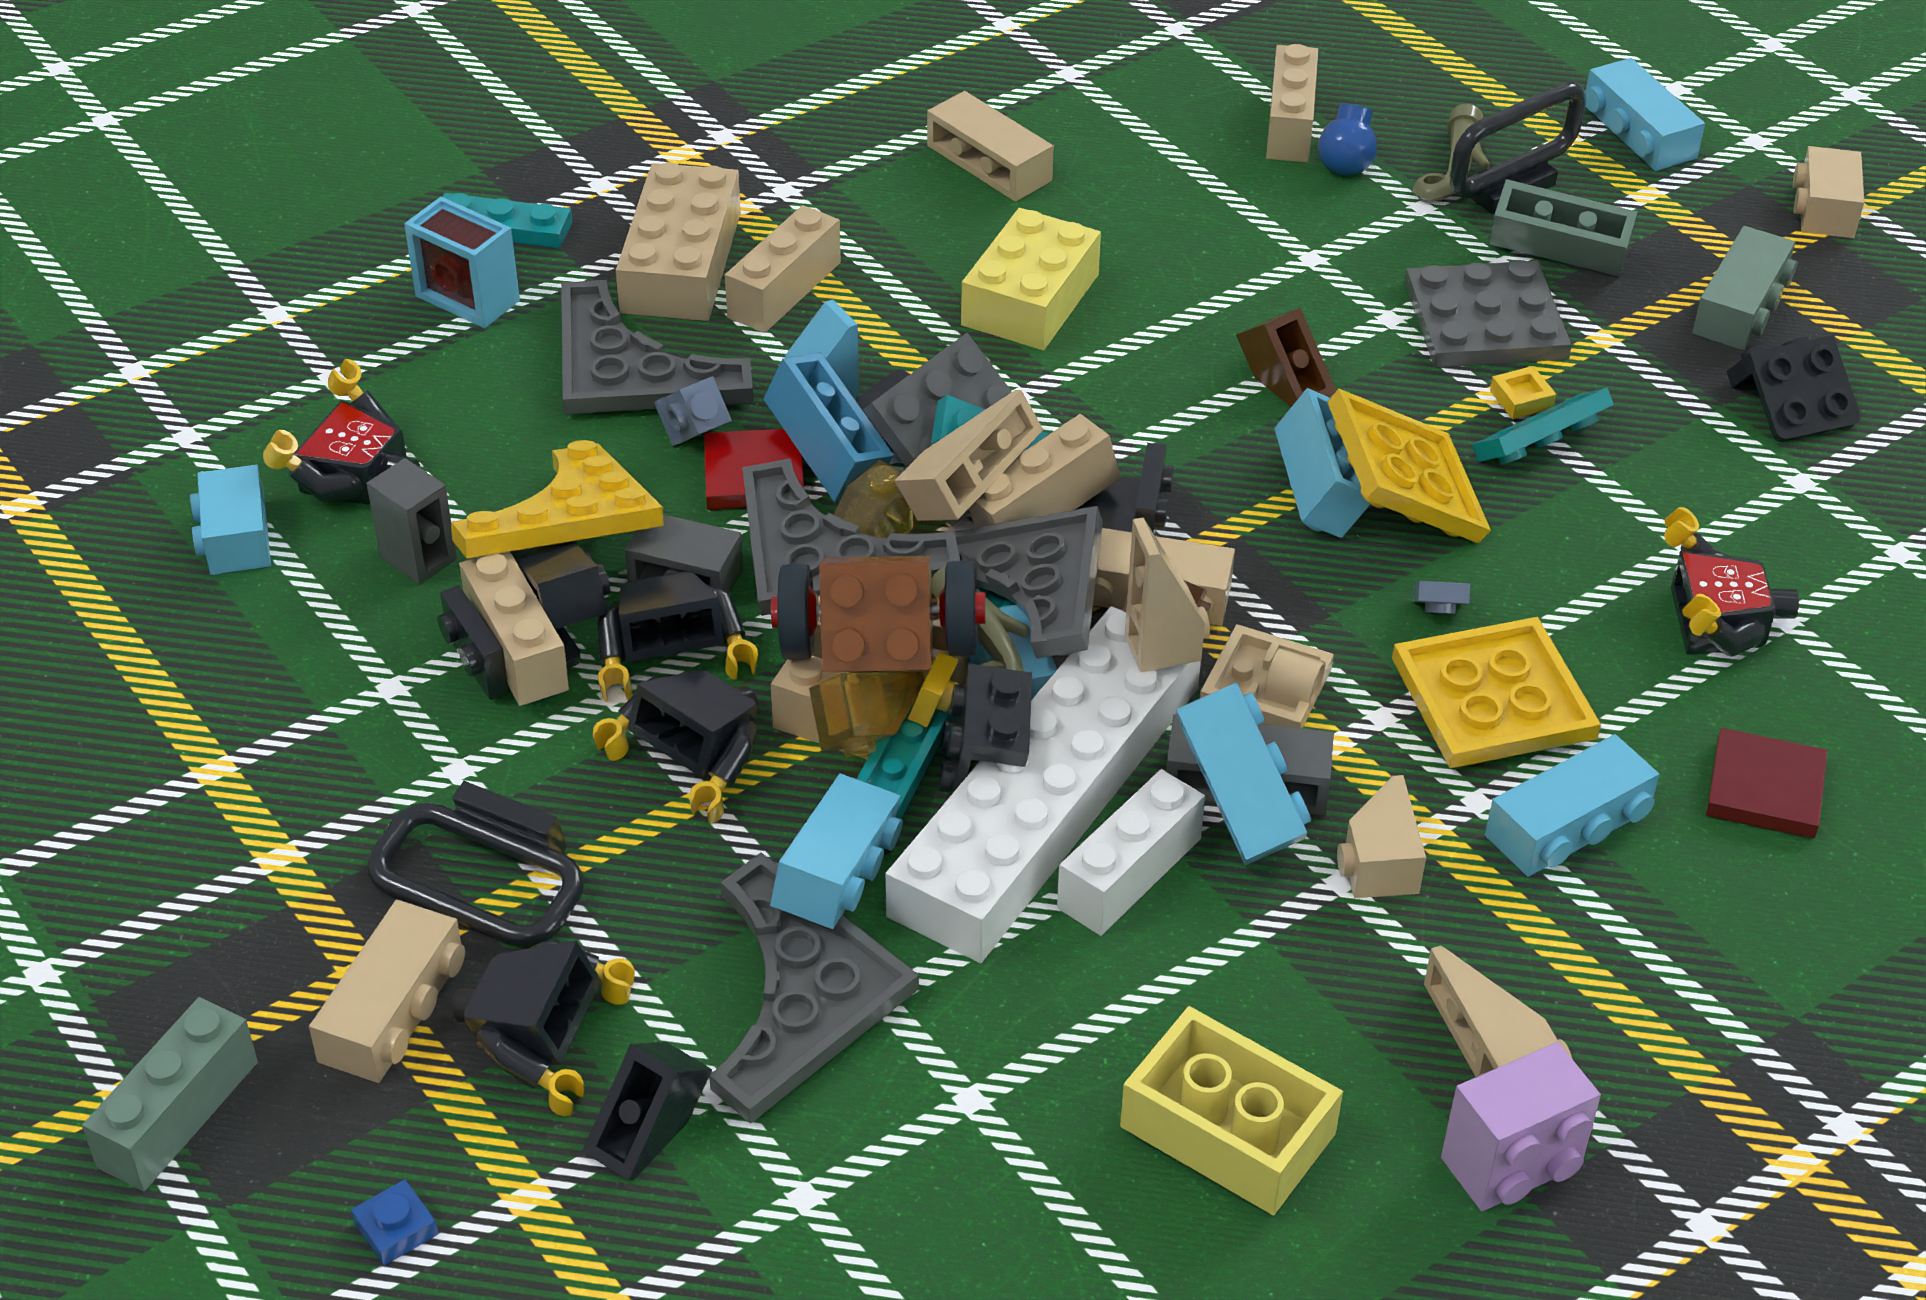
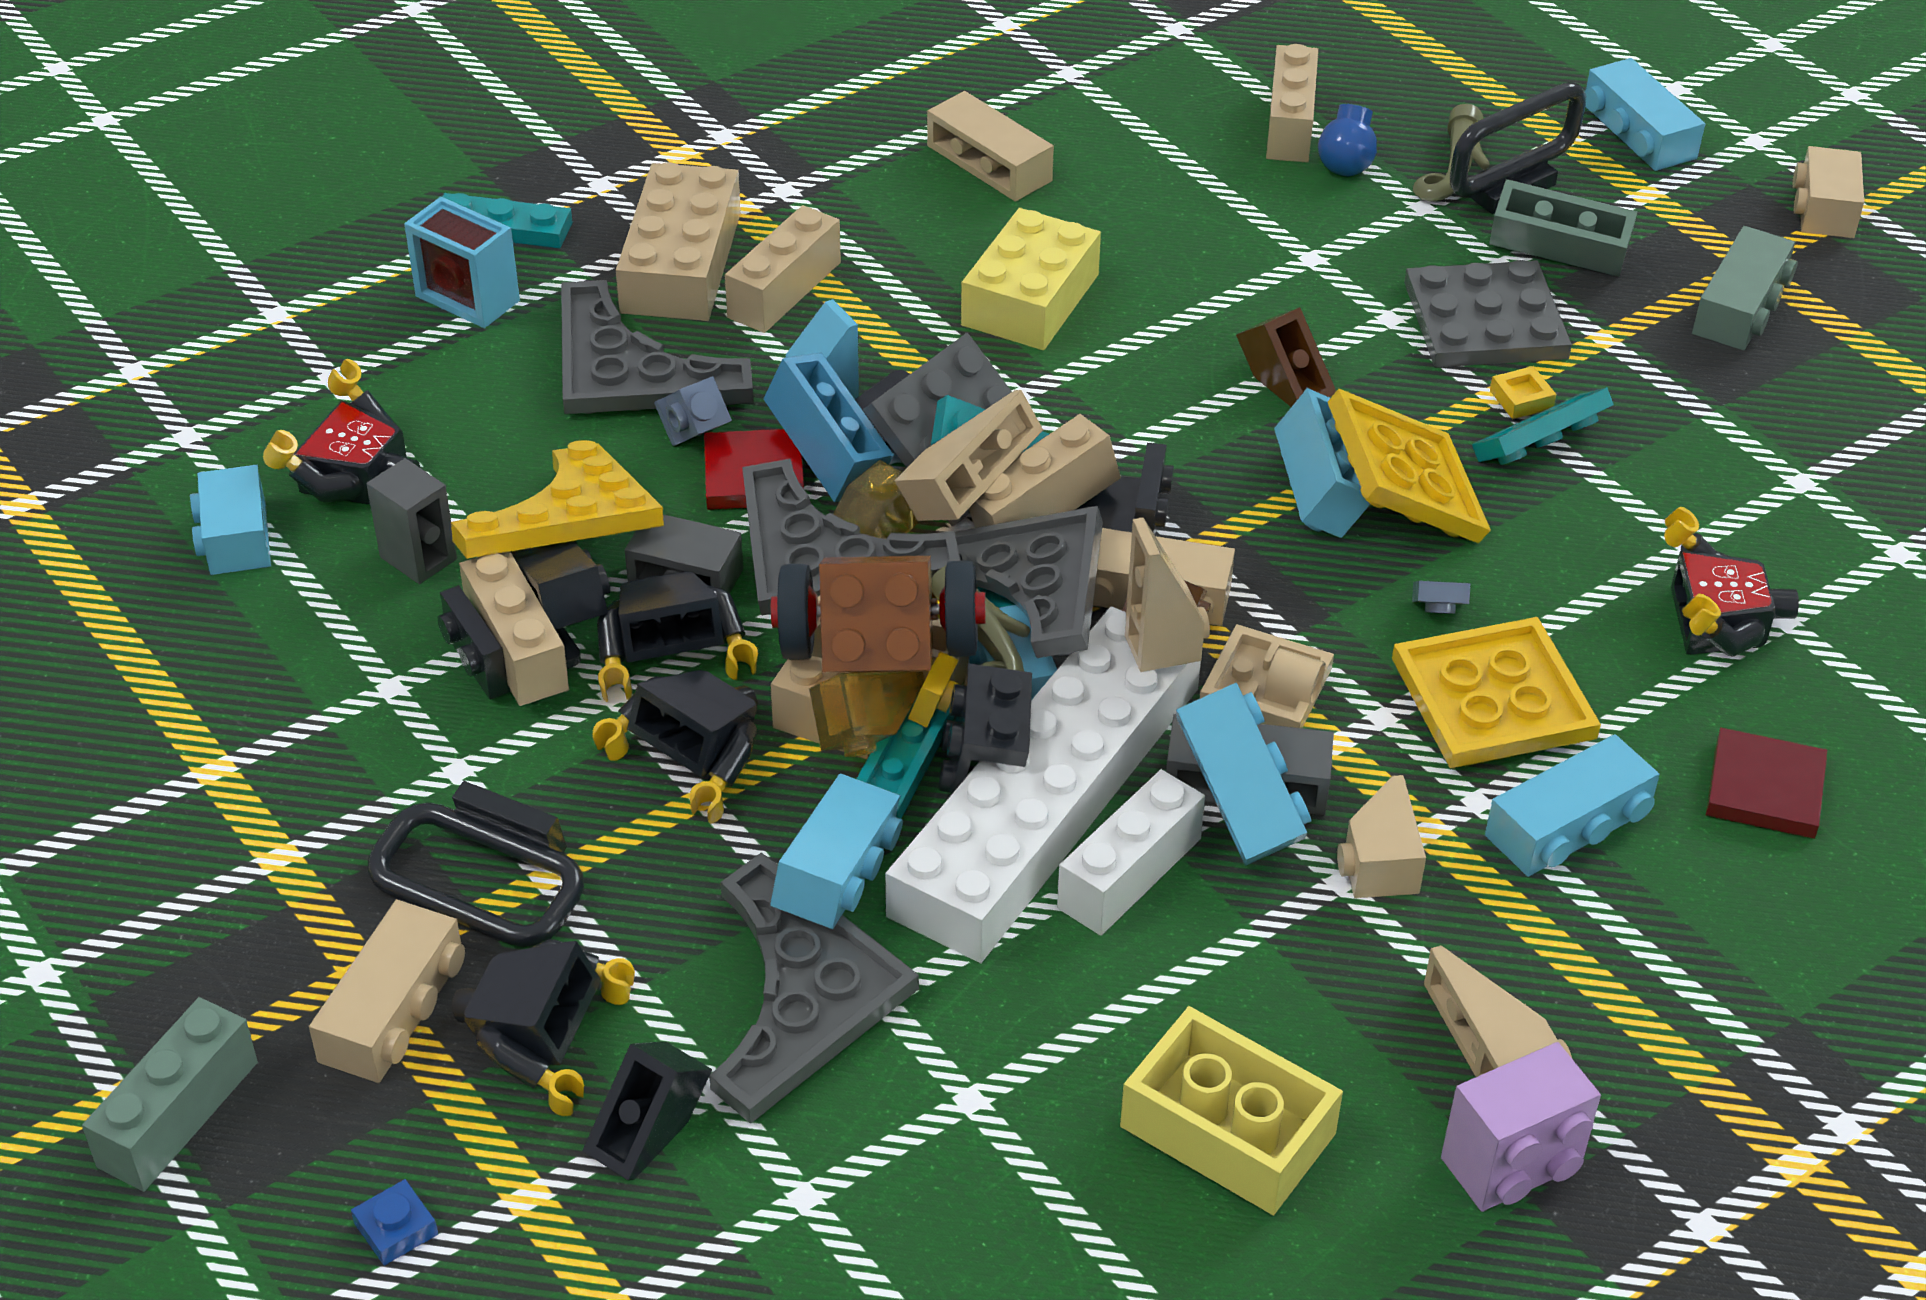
(1799, 386): black bracket -> none

